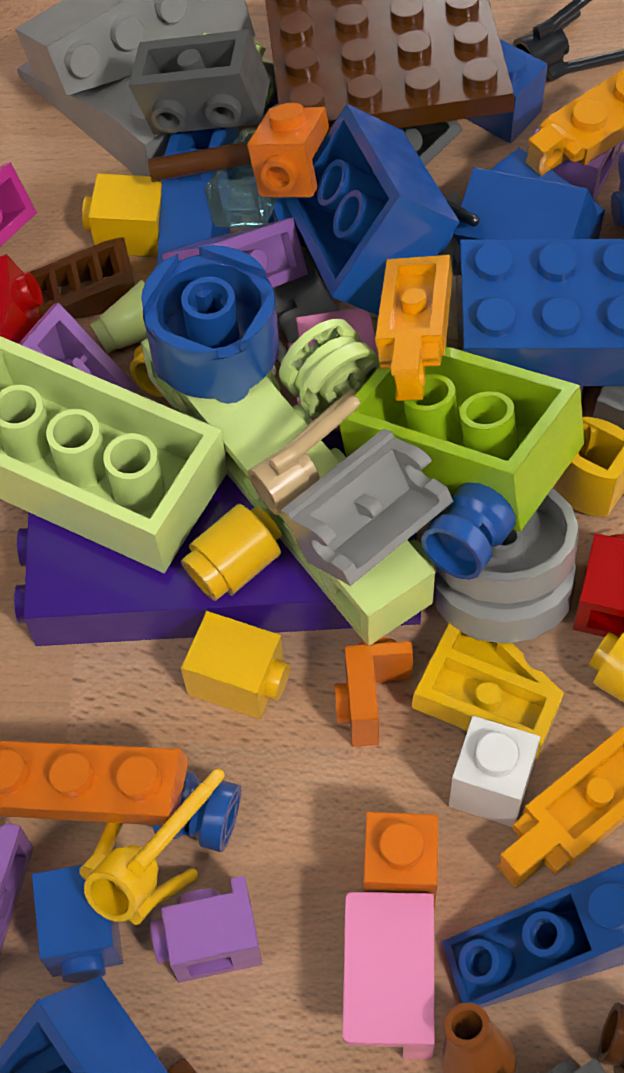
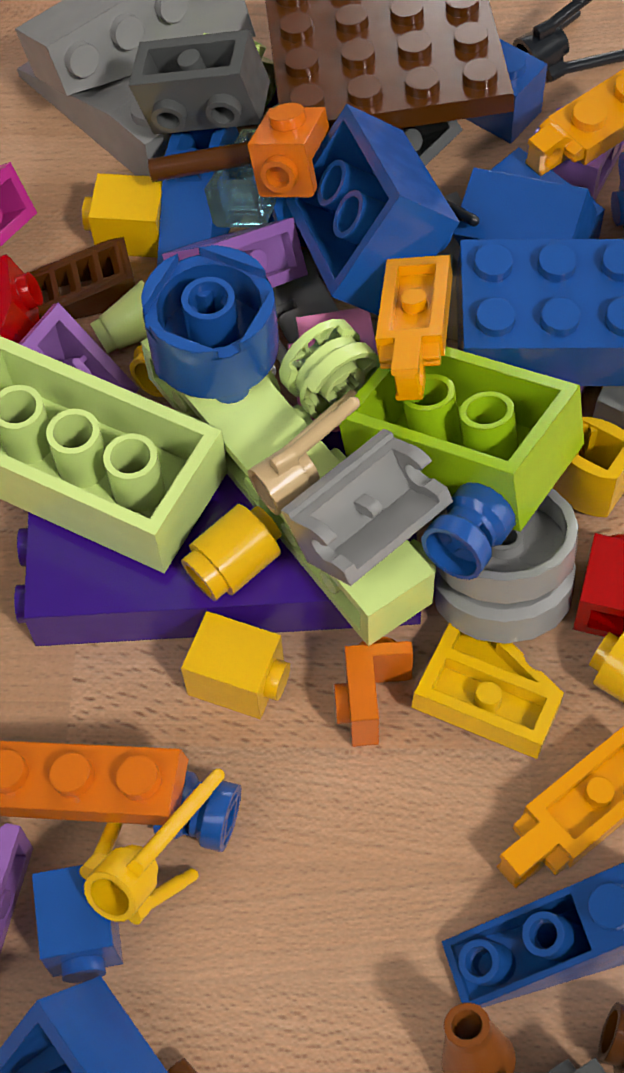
(207, 933): medium lavender brick -> none
(389, 972): bright pink panel -> none
(401, 853): orange brick -> none
(493, 771): white brick -> none

